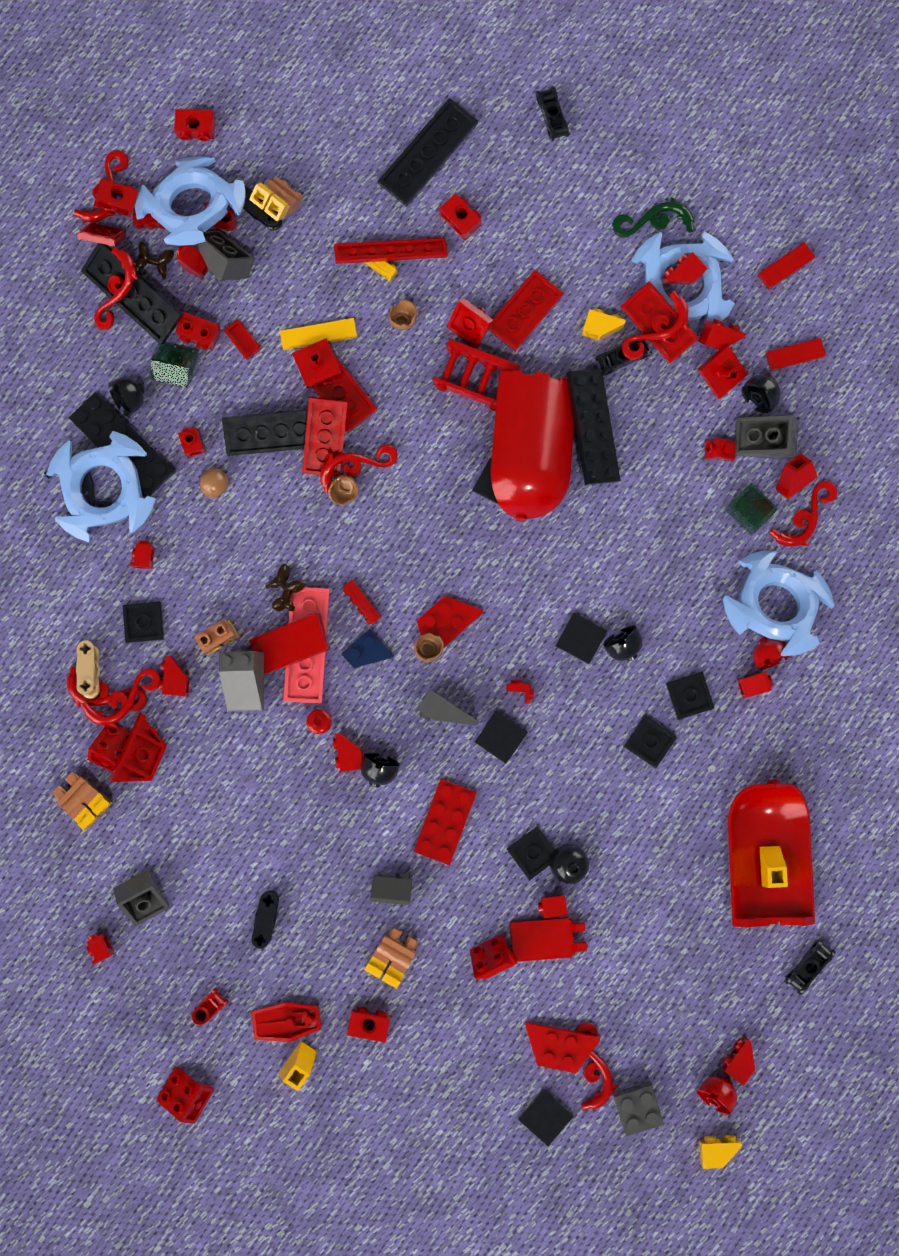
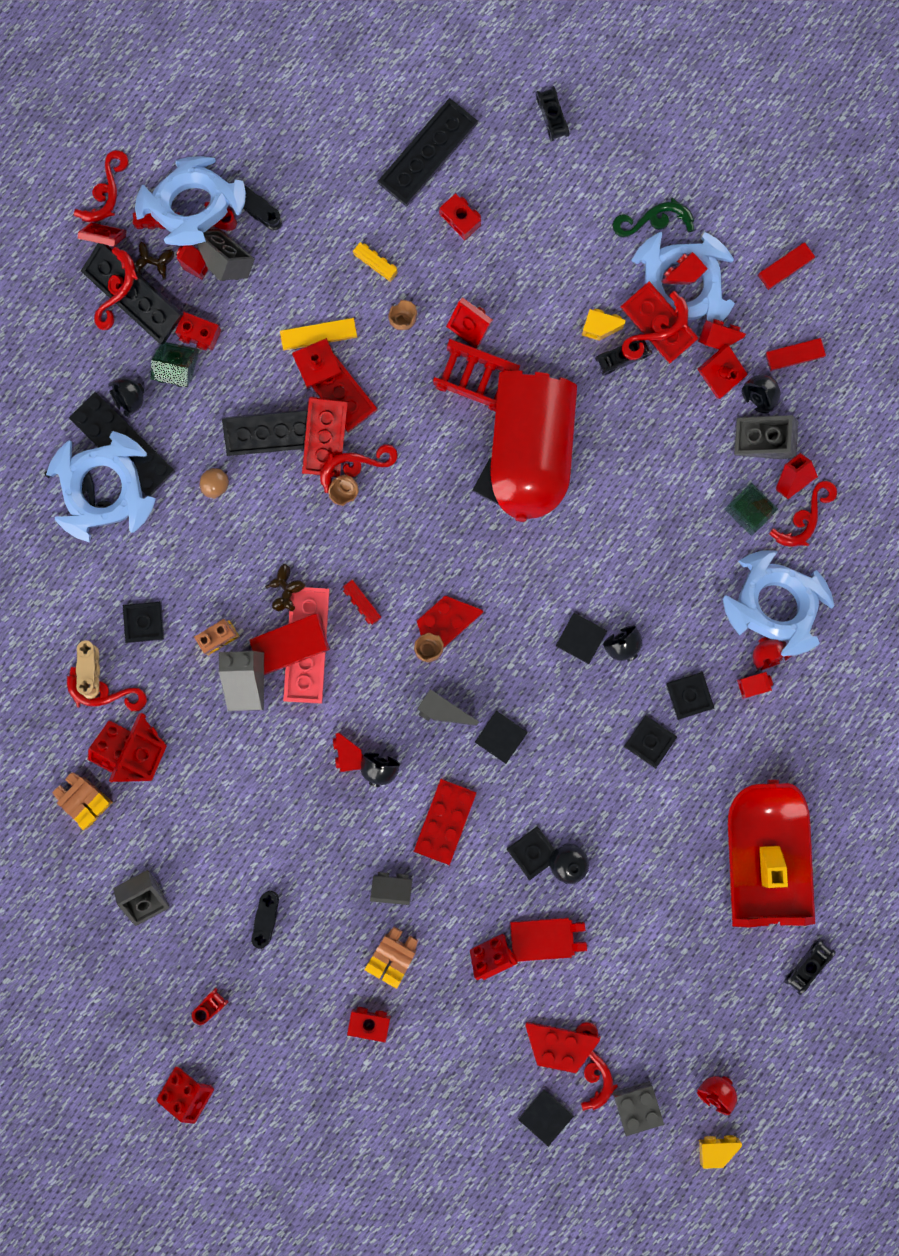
(99, 947): red brick -> none
(106, 201): red brick -> none
(110, 720): red plant -> none
(143, 555): red brick -> none
(175, 679): red slope -> none
(187, 117): red brick -> none
(191, 442): red brick -> none
(242, 339): red tile -> none
(277, 197): hips -> none
(285, 1021): red piece -> none
(298, 1066): yellow slope -> none
(319, 721): red head -> none
(366, 651): dark blue wing -> none
(390, 250): red tile -> none
(517, 686): red bracket -> none
(525, 310): red plate -> none
(553, 906): red brick -> none
(593, 427): black plate -> none
(720, 449): red bracket -> none
(741, 1062): red slope -> none

